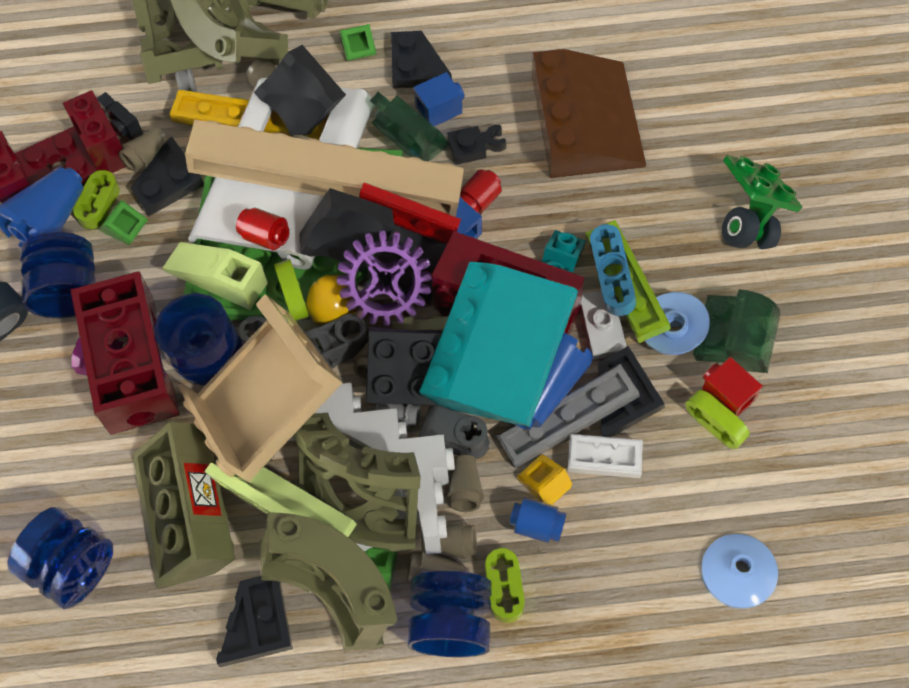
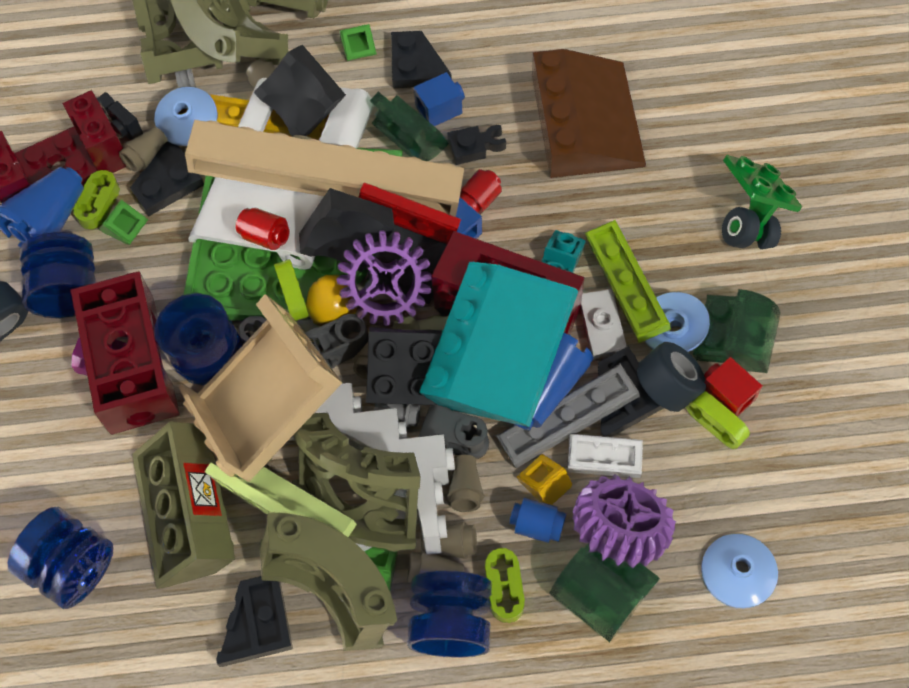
(177, 126): none -> light blue dish
(219, 272): yellowish green slope -> none
(602, 591): none -> clear green brick
(608, 282): dark azure beam -> none
(623, 520): none -> medium lavender gear
(671, 376): none -> black wheel

